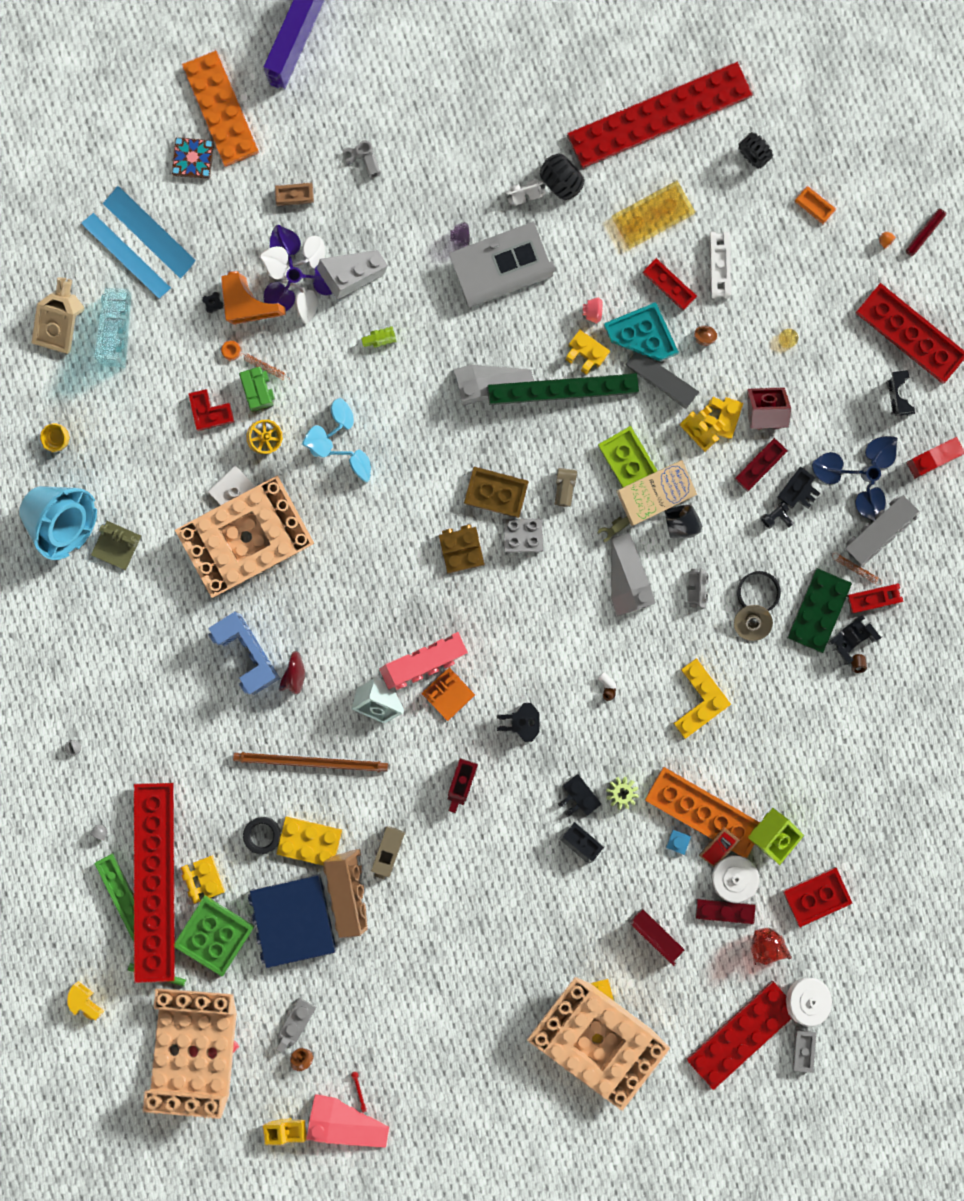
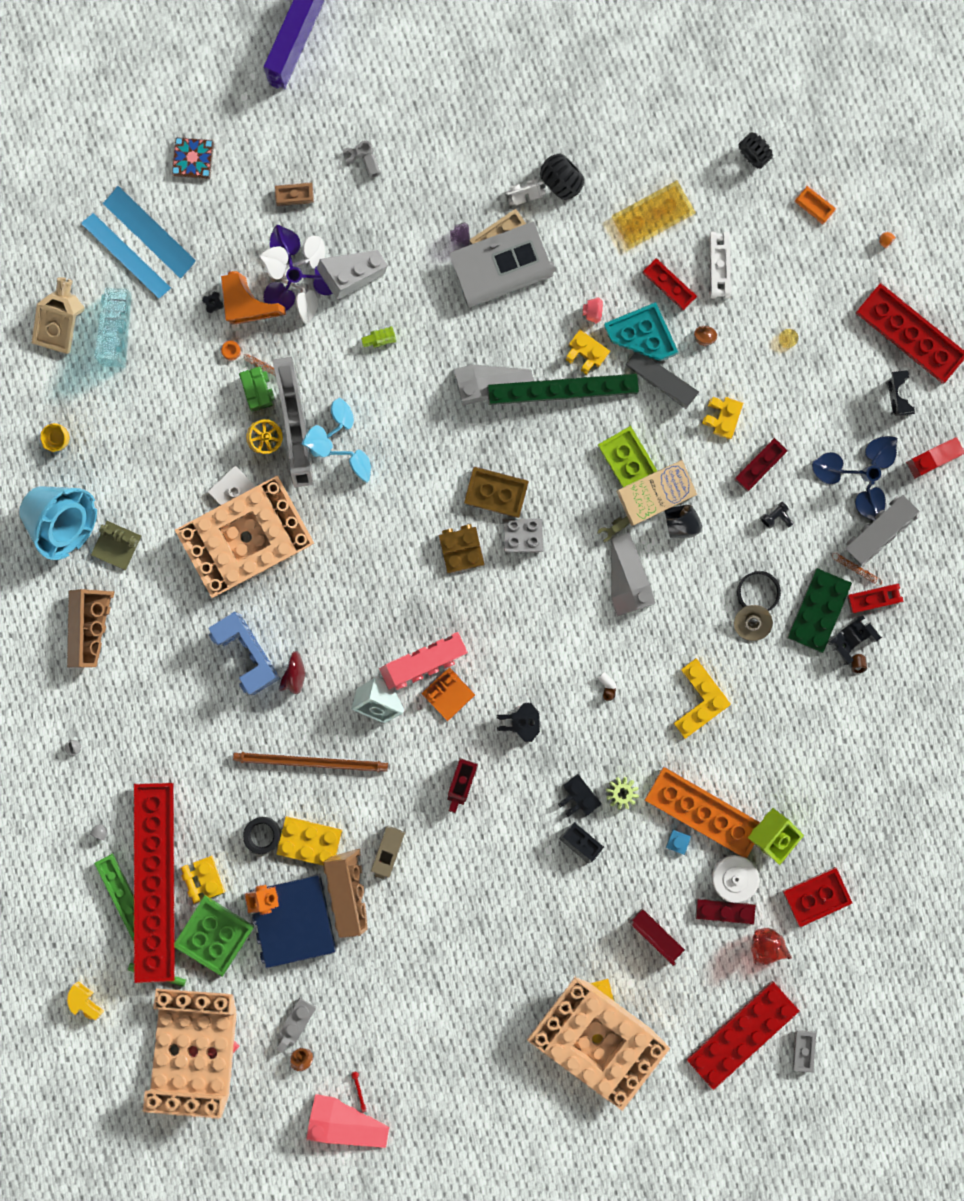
(86, 625): none -> medium nougat wedge
(206, 415): red plate -> none
(220, 108): orange plate -> none
(261, 899): none -> orange brick
(284, 1130): yellow brick -> none
(294, 421): none -> light grey arch
(506, 223): none -> tan plate
(565, 482): dark tan piece -> none
(659, 114): red plate -> none
(699, 431): yellow plate -> none
(699, 595): light grey hinge -> none
(719, 847): slope -> none
(768, 408): dark red slope -> none
(799, 489): black hinge -> none
(809, 1001): white wheel -> none
(925, 232): dark red axle -> none

